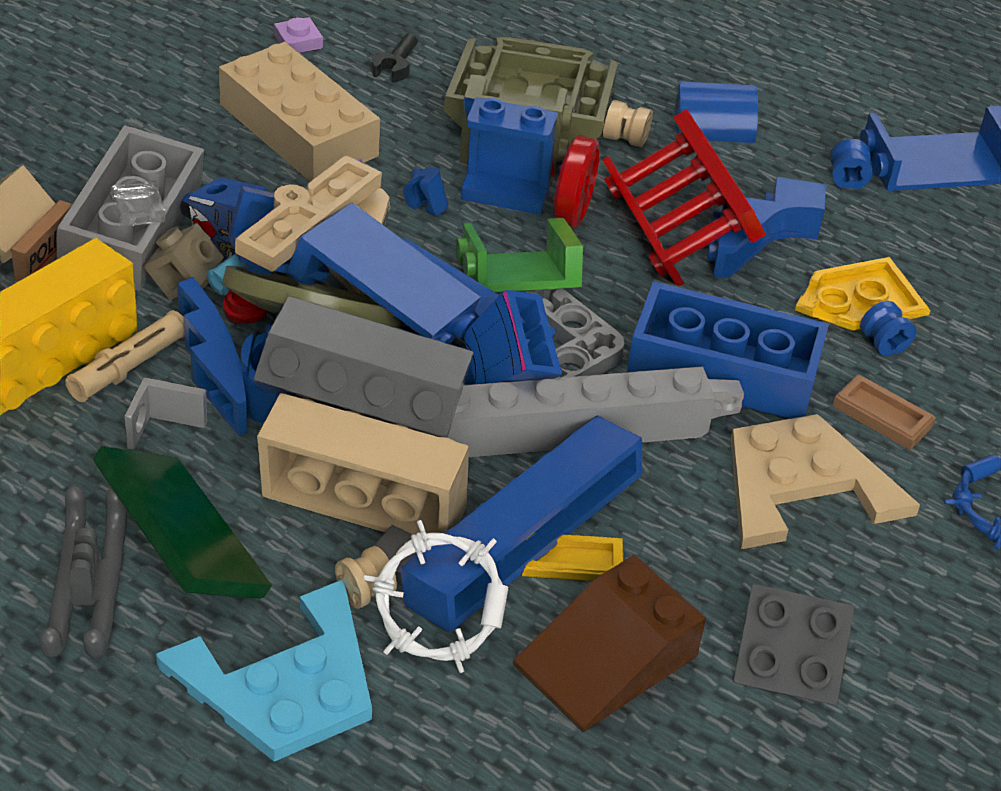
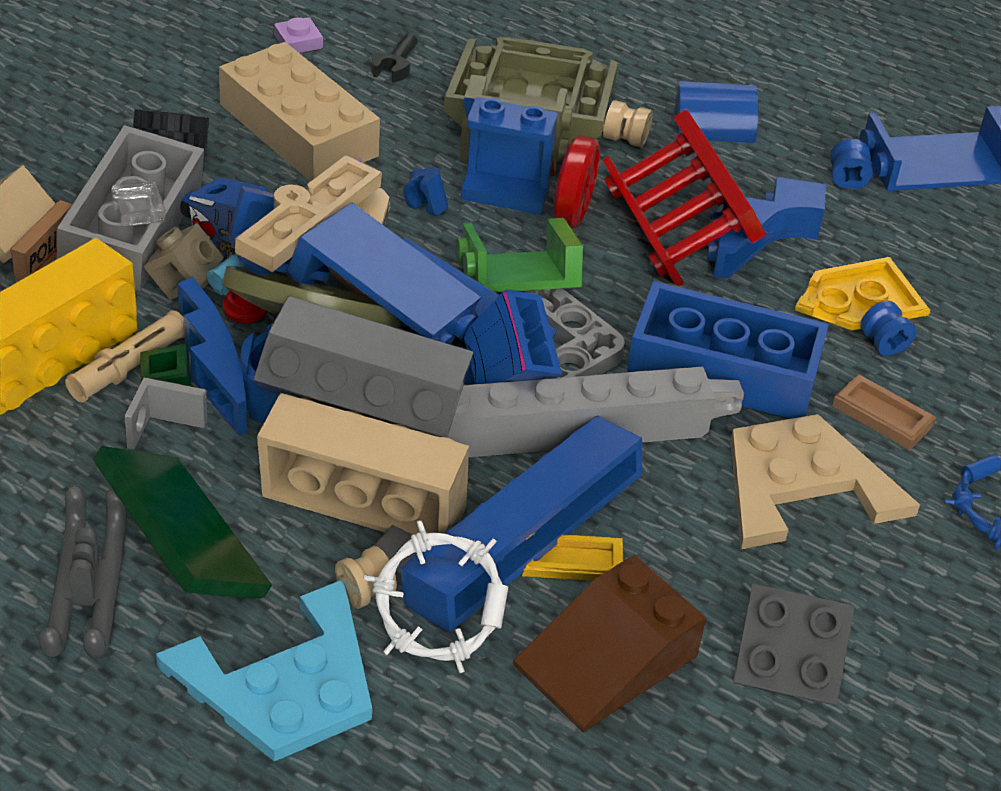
(166, 364): none -> dark green brick
(175, 126): none -> black tyre

